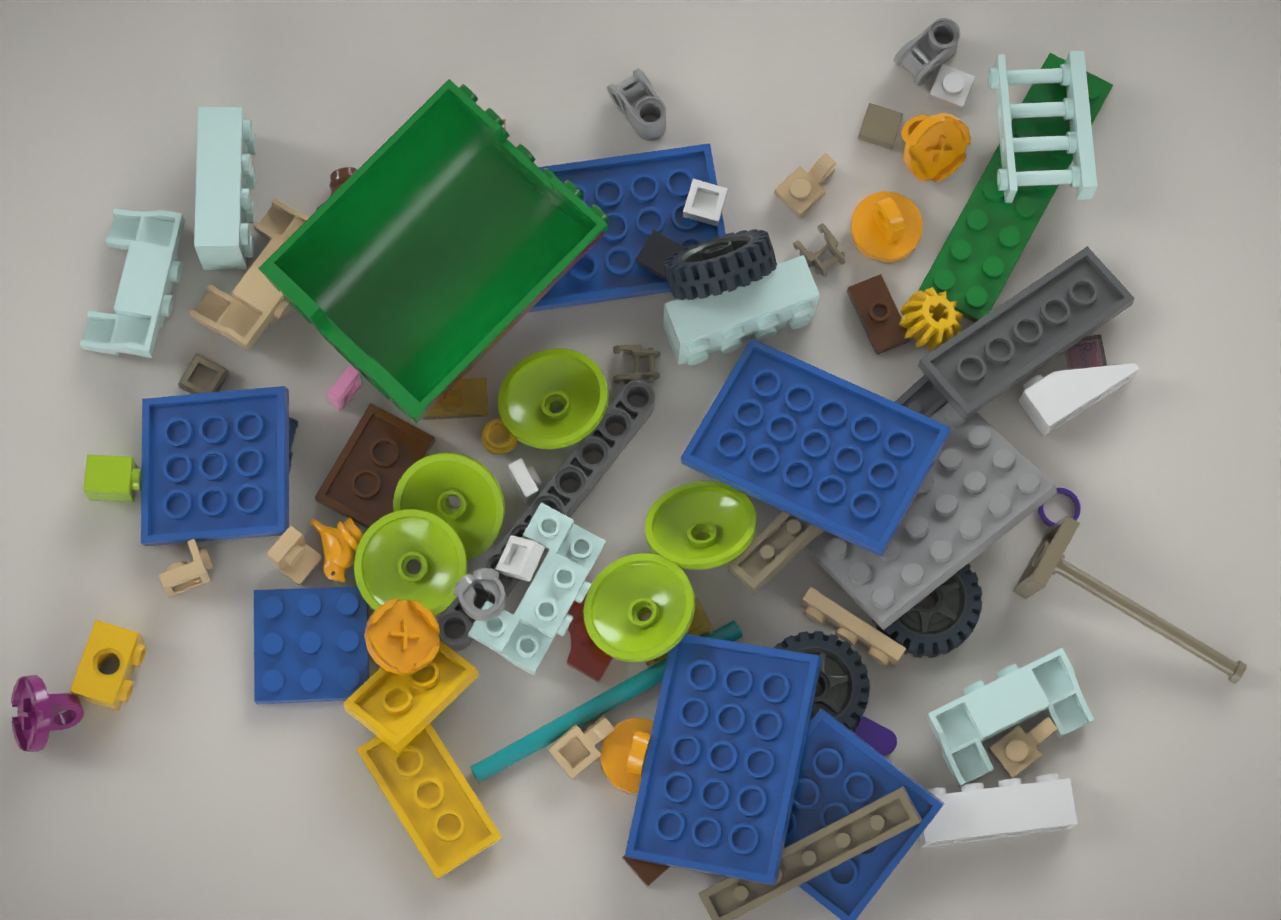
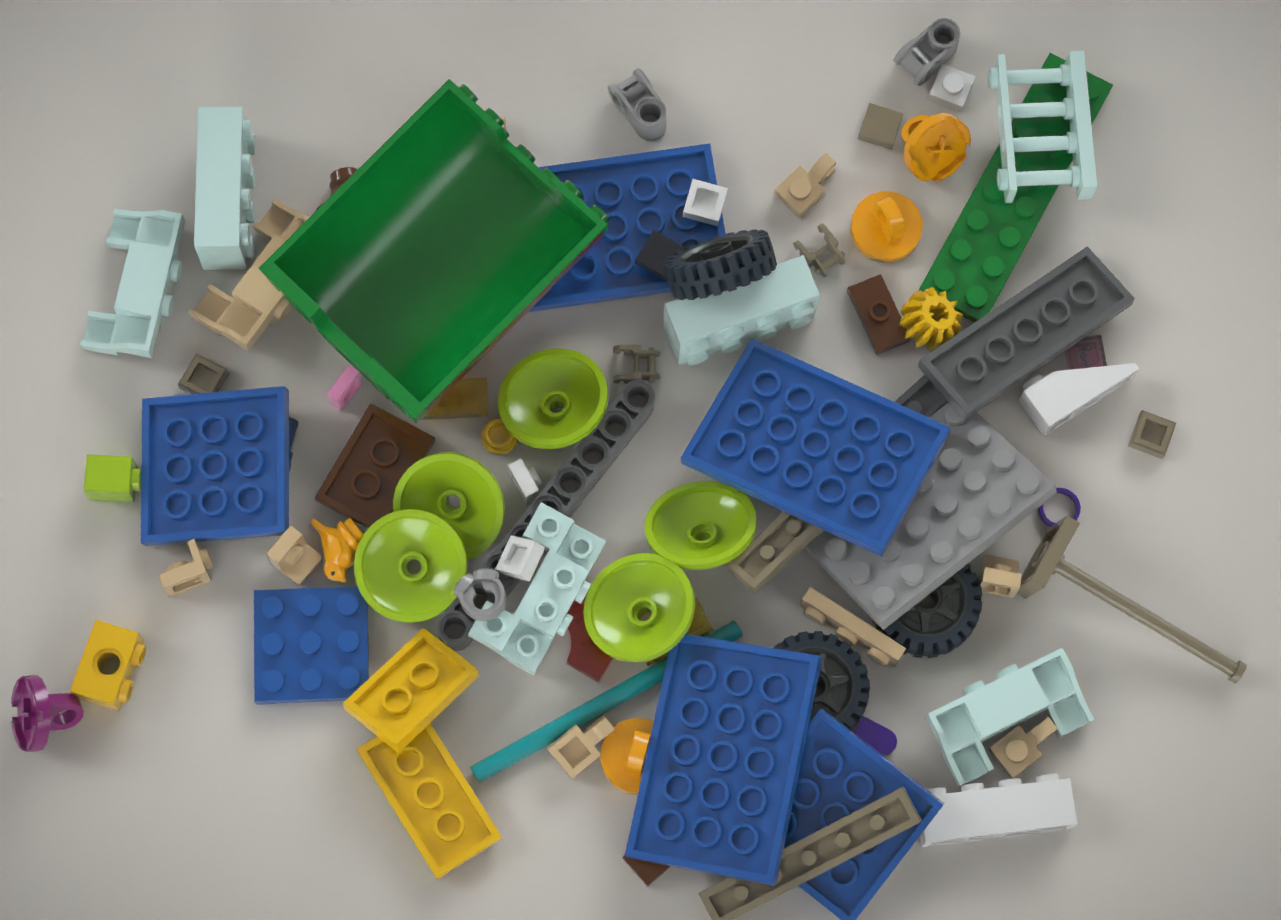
(402, 636): light orange tile -> none
(999, 576): none -> tan bracket
(1152, 434): none -> dark tan tile

